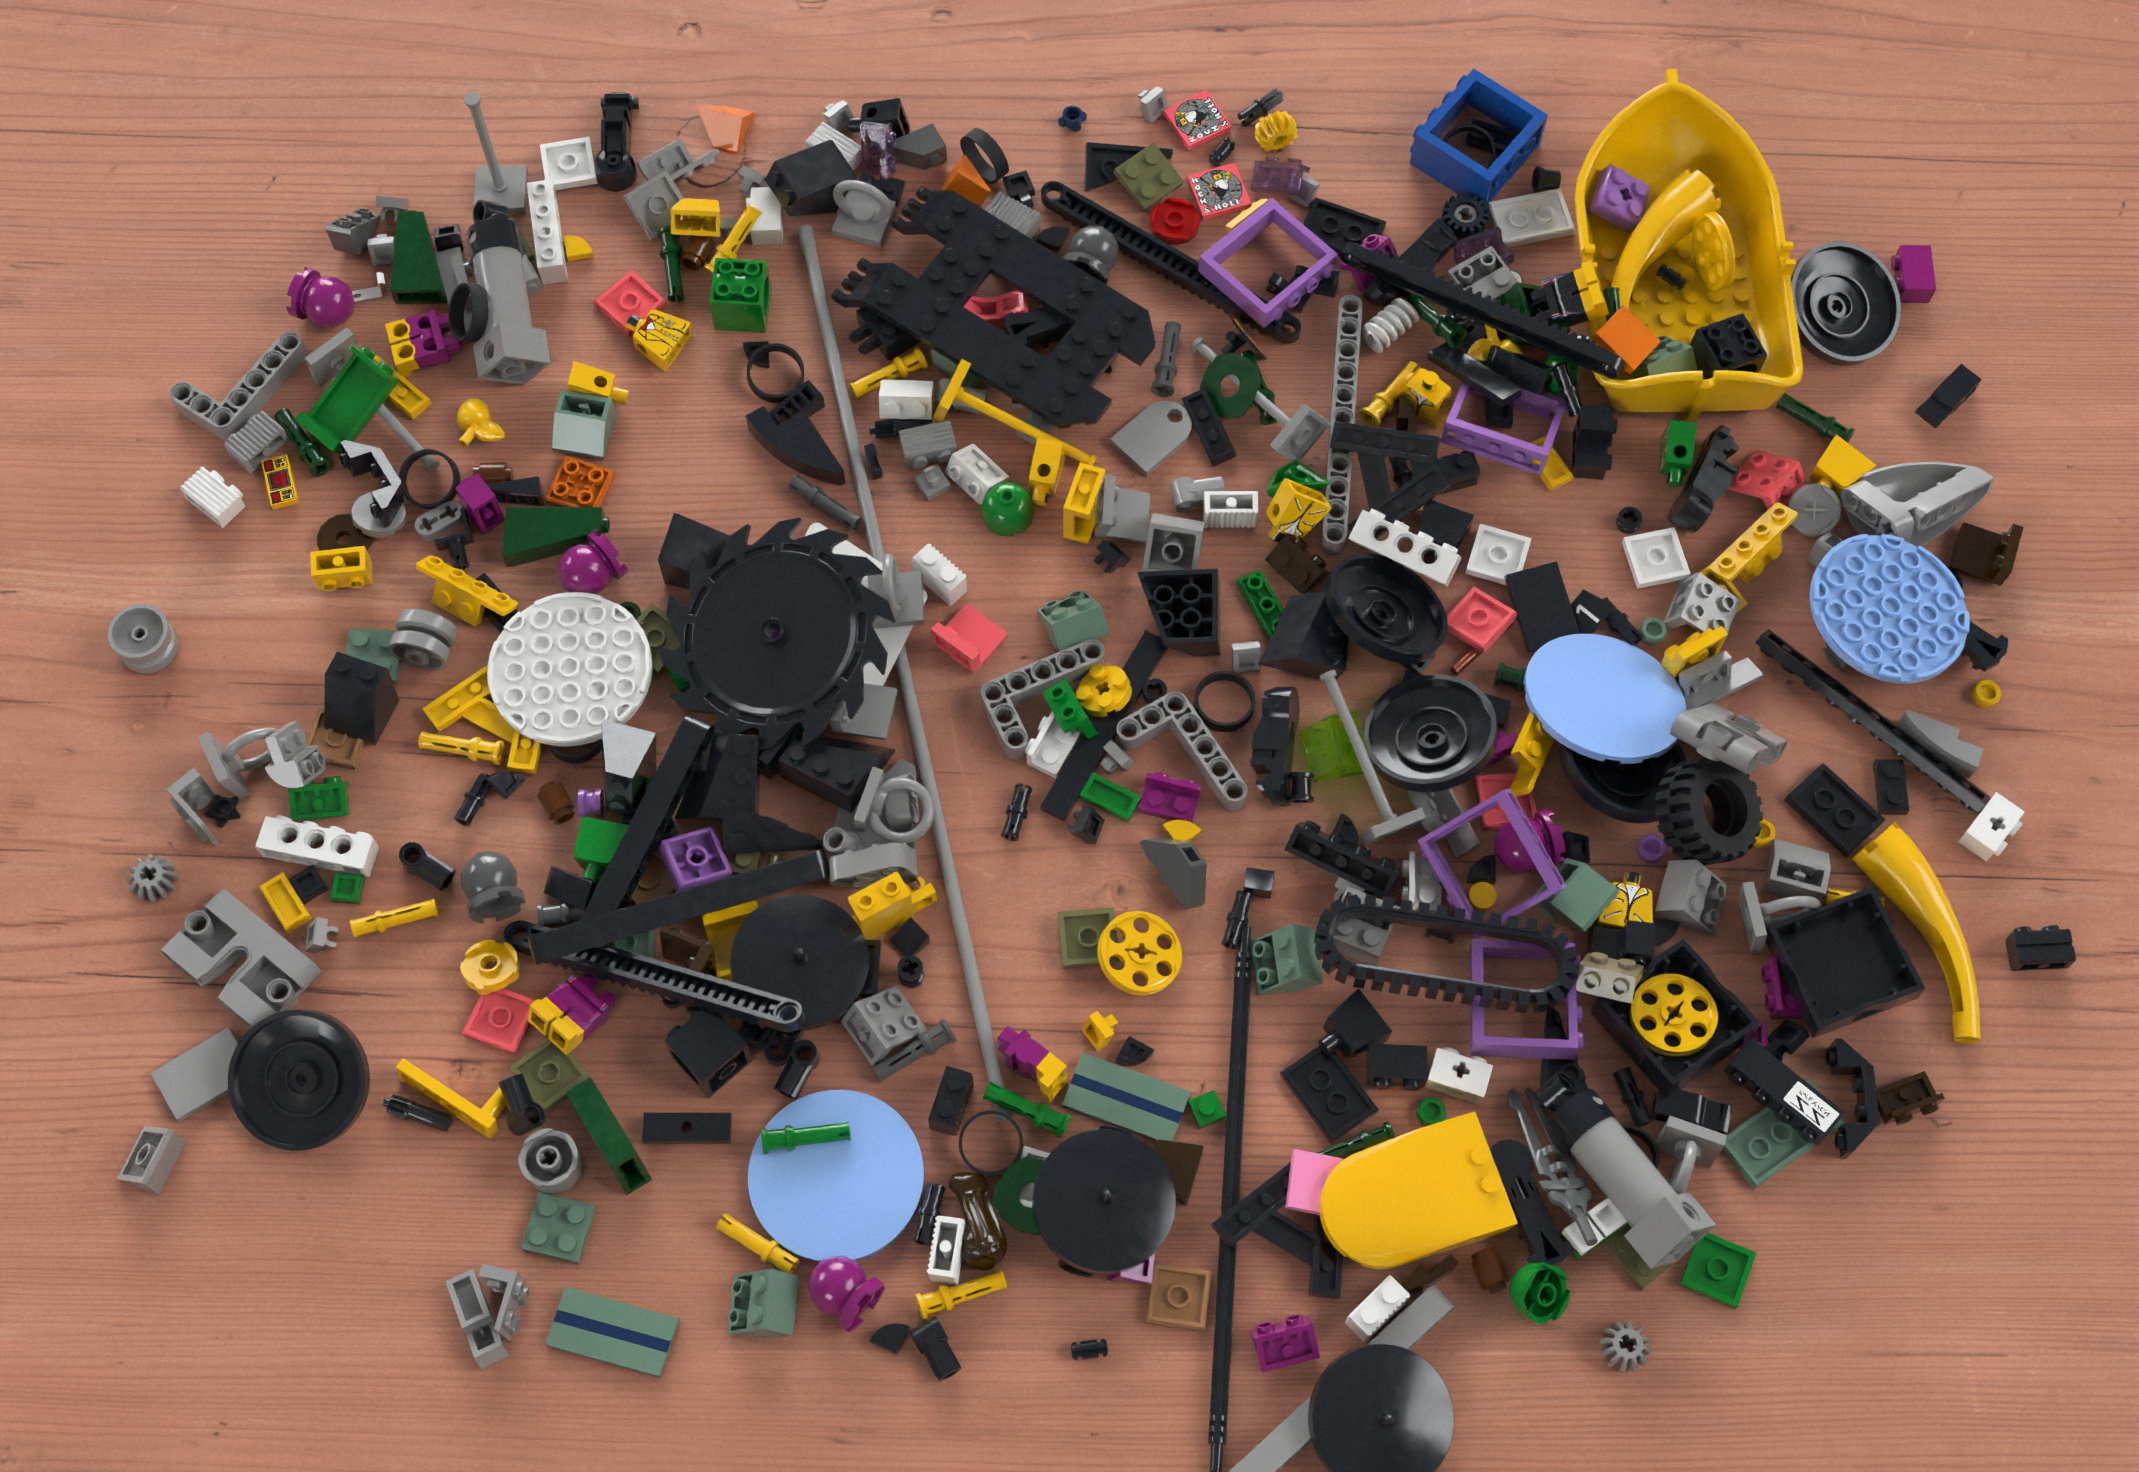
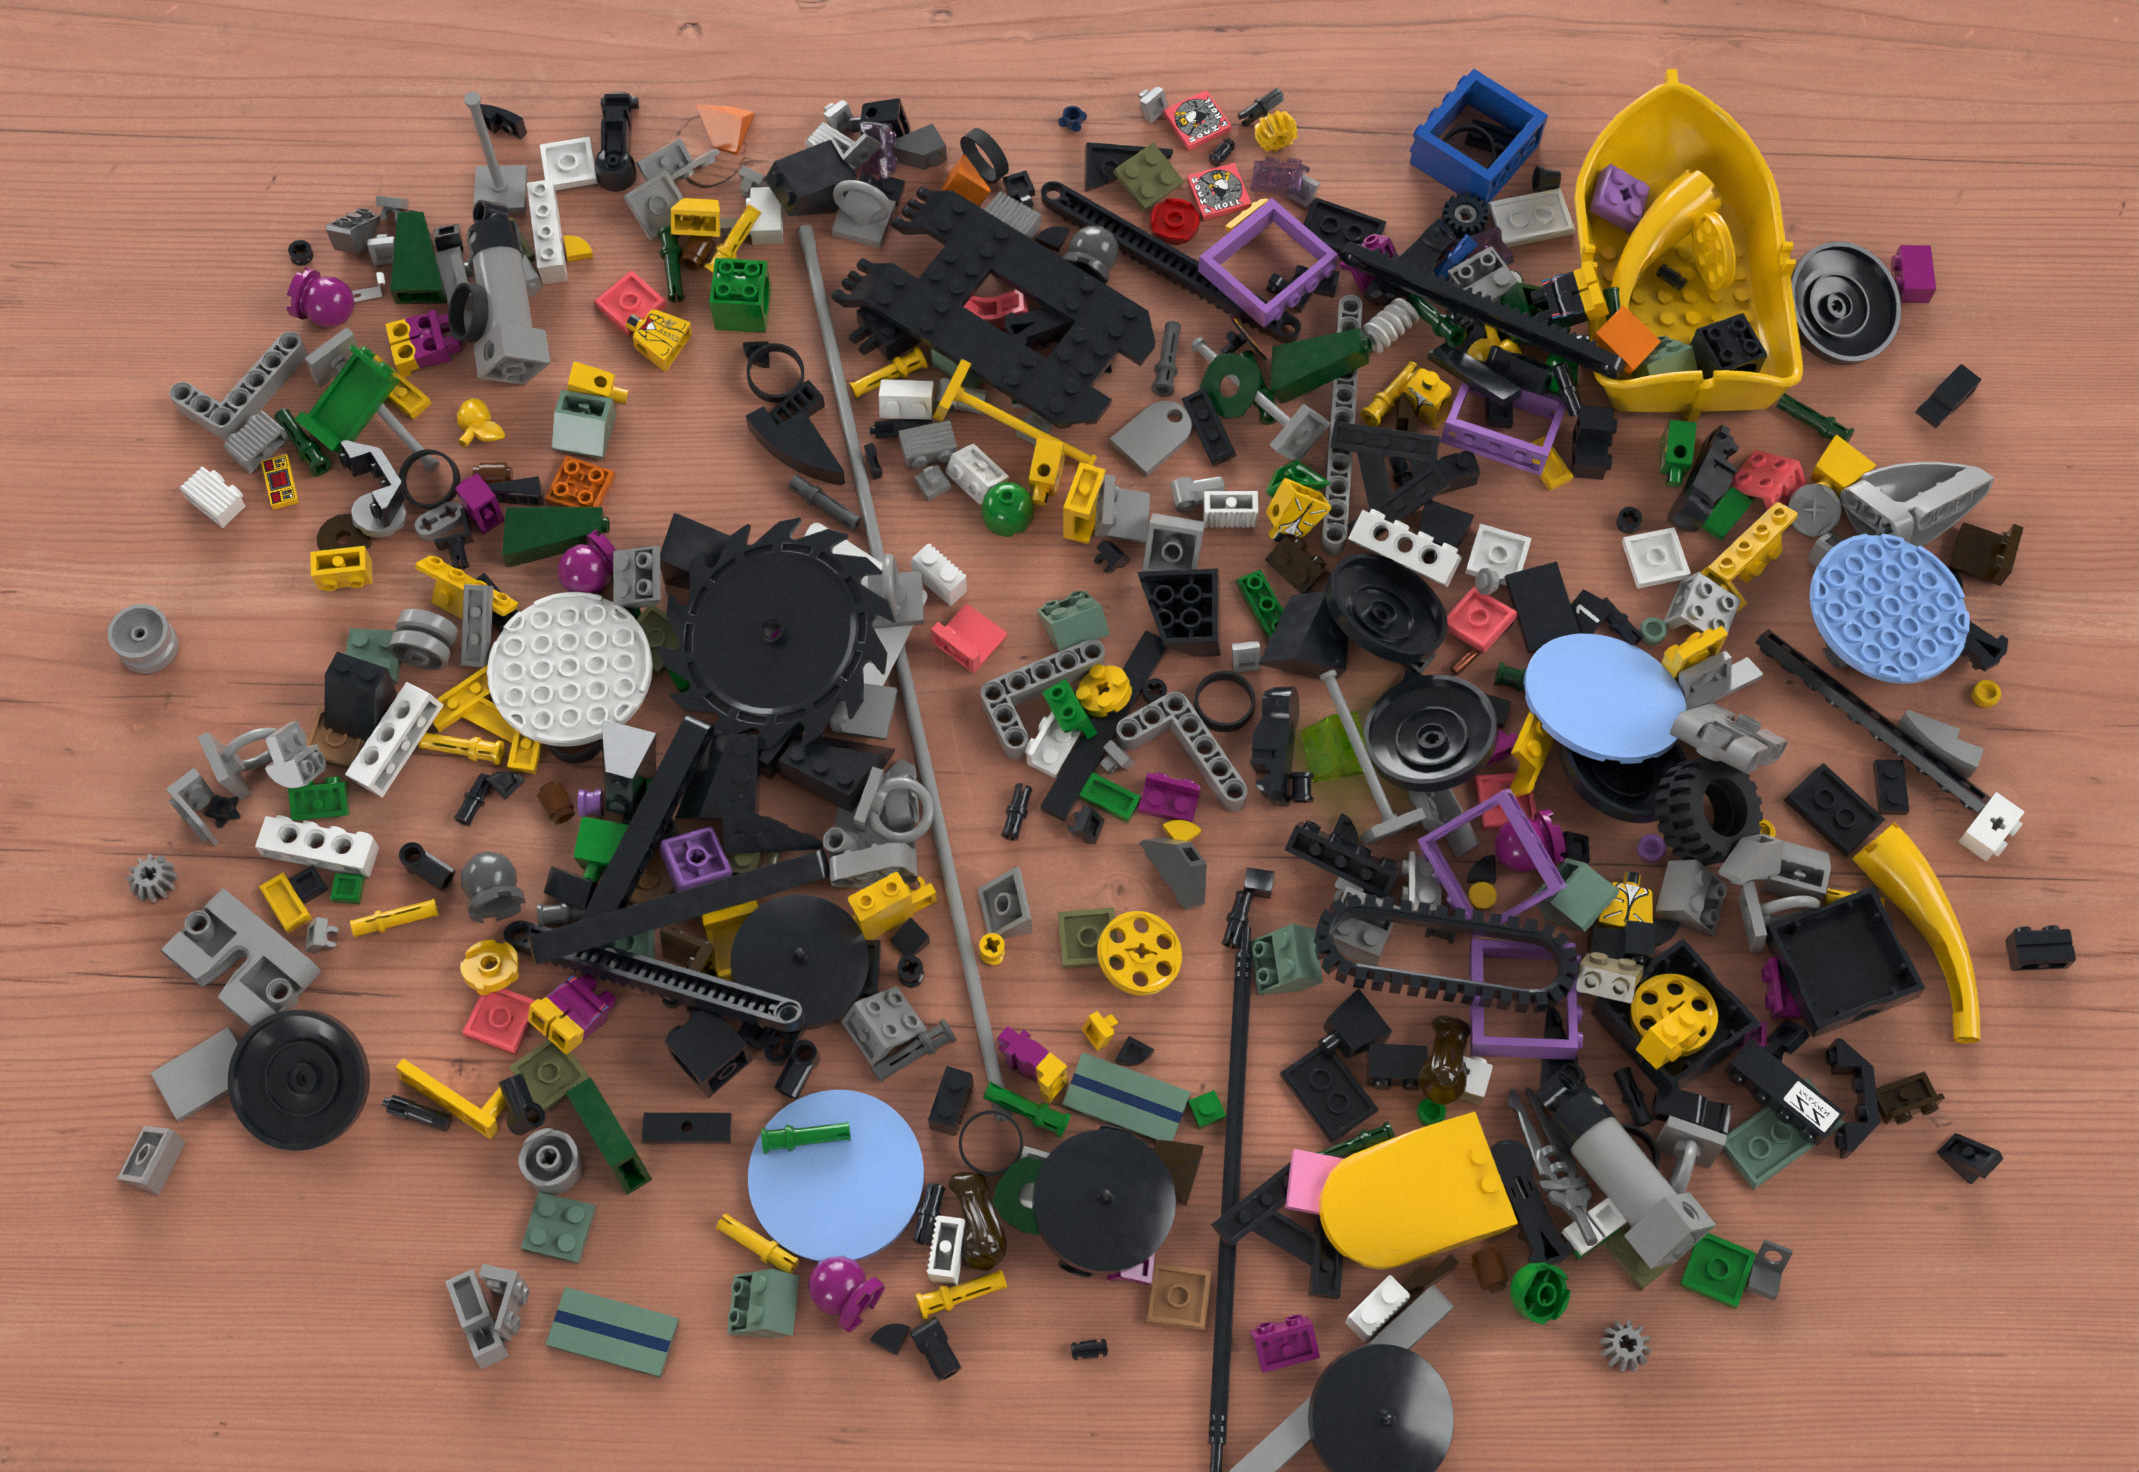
(299, 259): none -> black bush
(394, 739): none -> white brick
(476, 625): none -> light grey tile
(499, 118): none -> black slope
(637, 577): none -> light grey slope
(859, 151): none -> dark grey bracket
(996, 942): none -> yellow bush
(1006, 905): none -> light grey slope
(1316, 361): none -> dark green slope
(1443, 1074): none -> dark brown hair
(1455, 256): none -> blue pin
(1487, 581): none -> light grey plate
(1670, 1037): none -> yellow brick
(1727, 513): none -> green tile
(1753, 859): none -> light grey slope
(1767, 1274): none -> dark grey bracket
(1969, 1157): none -> black slope

